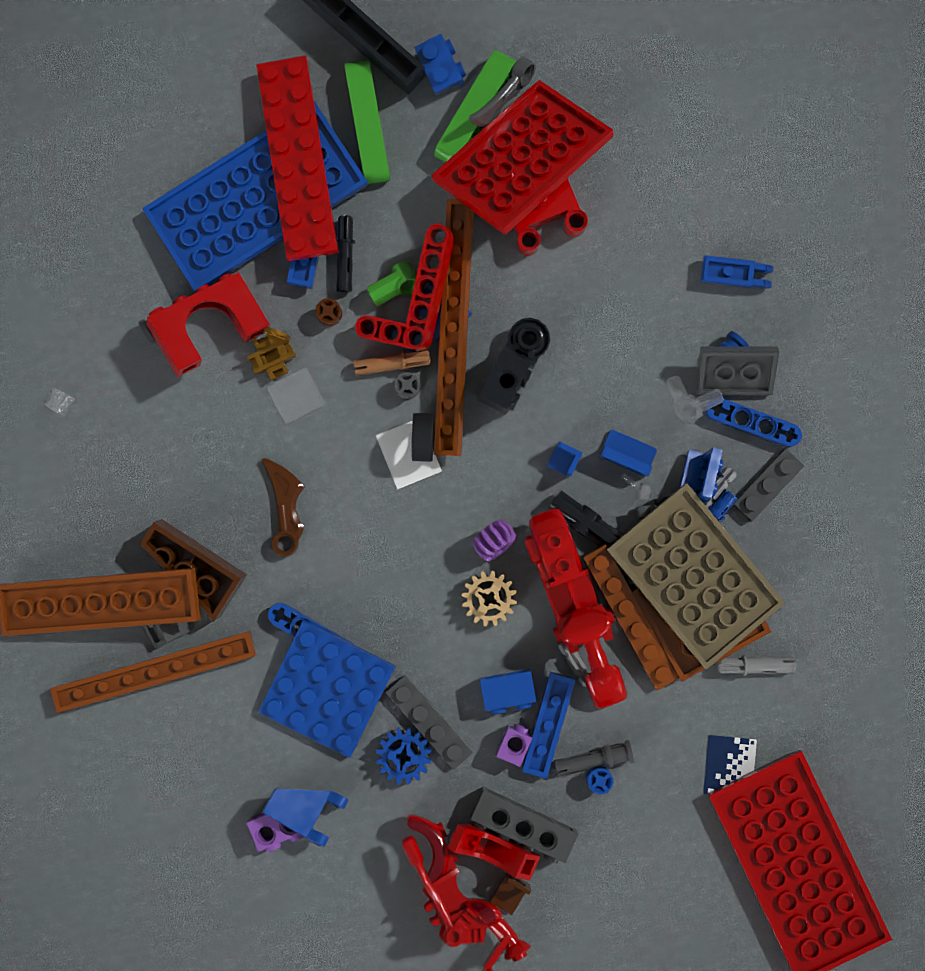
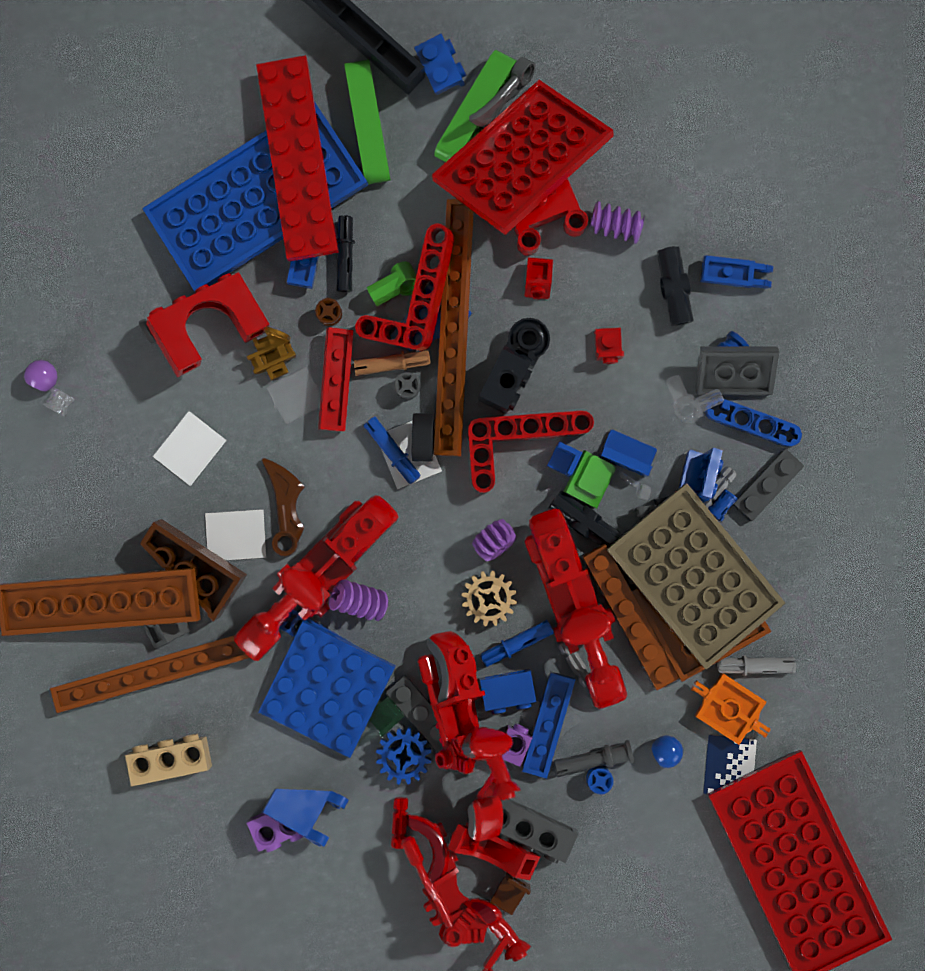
(41, 375): none -> medium lavender piece
(160, 770): none -> tan brick
(189, 448): none -> white sticker
(236, 534): none -> white sticker
(317, 573): none -> red piece
(335, 379): none -> red plate
(358, 600): none -> medium lavender piece
(386, 715): none -> clear green panel
(392, 450): none -> blue axle
(399, 822): none -> red axle
(460, 731): none -> red piece
(517, 643): none -> blue axle
(518, 433): none -> red beam
(538, 278): none -> red bracket
(590, 479): none -> bright green piece
(608, 345): none -> red bracket
(617, 222): none -> medium lavender piece
(667, 751): none -> blue piece
(675, 286): none -> black piece
(730, 708): none -> orange plate

